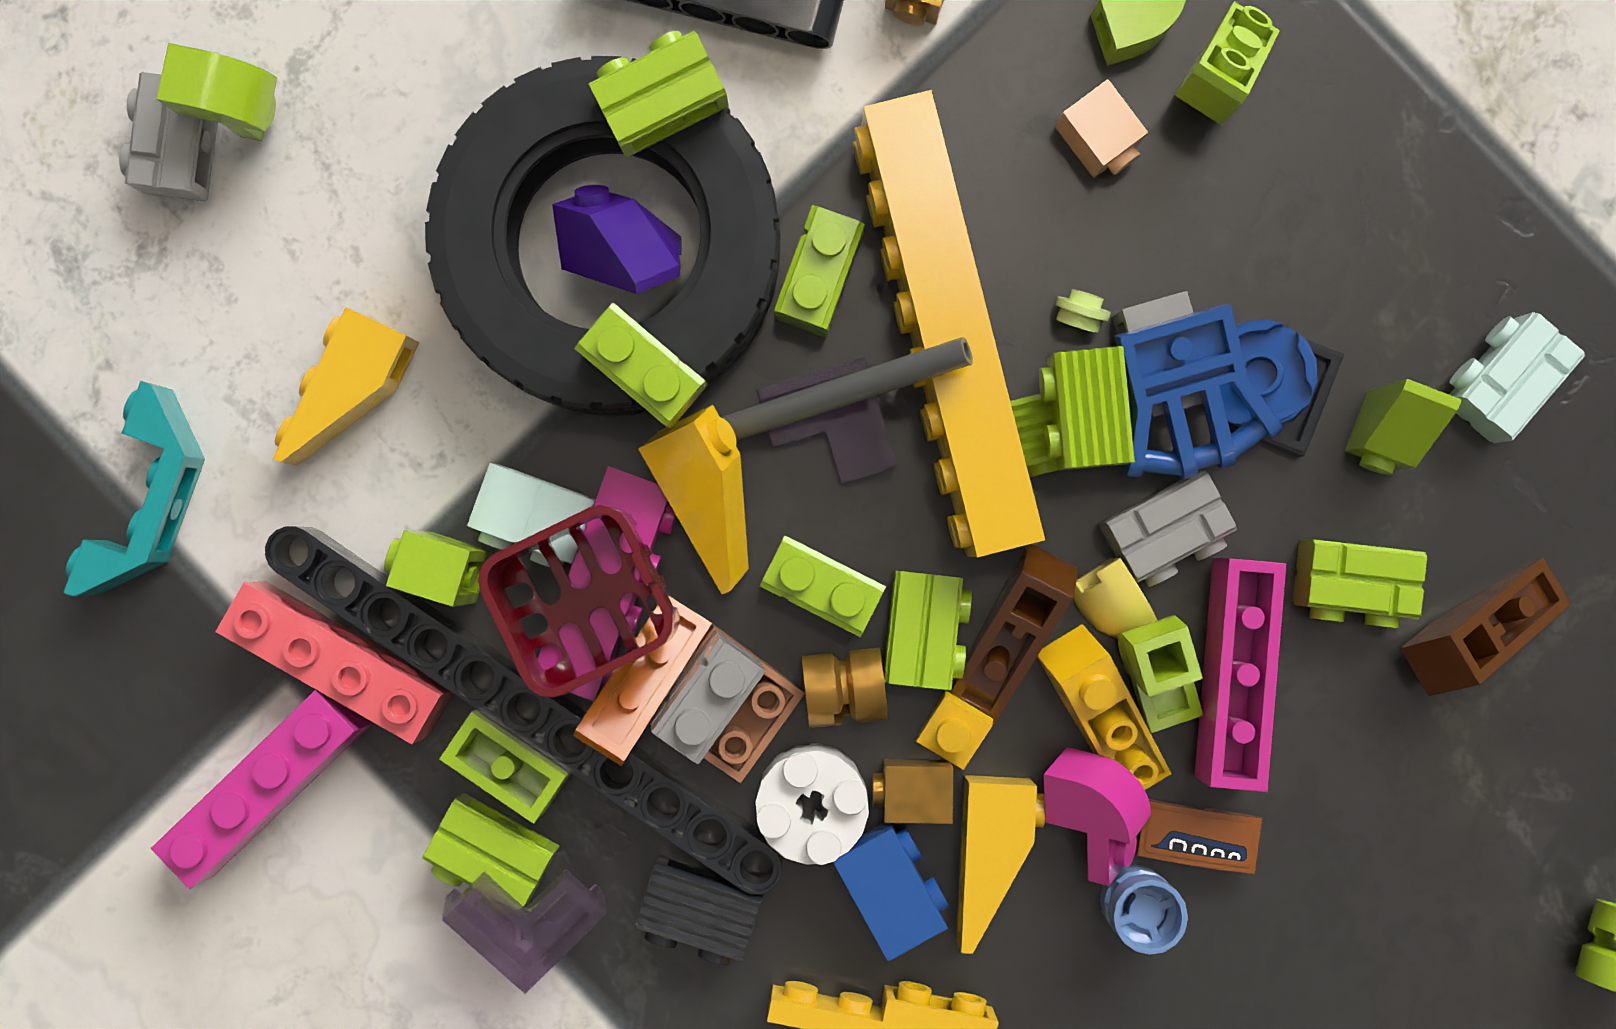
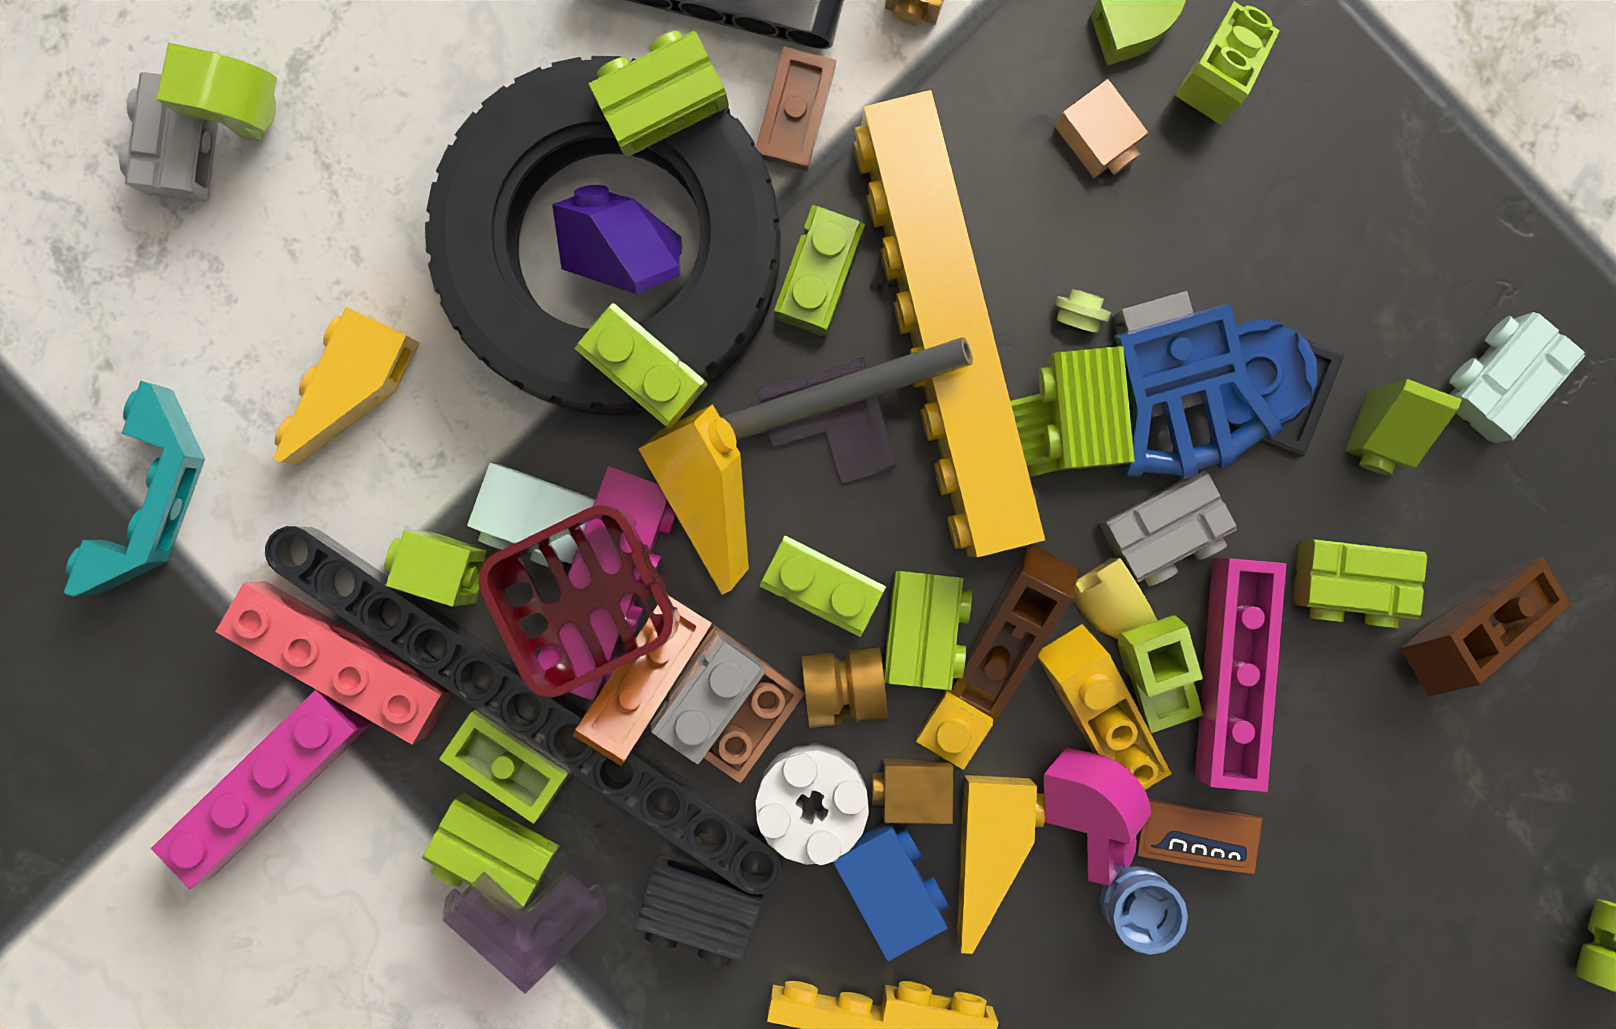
(795, 108): none -> plate

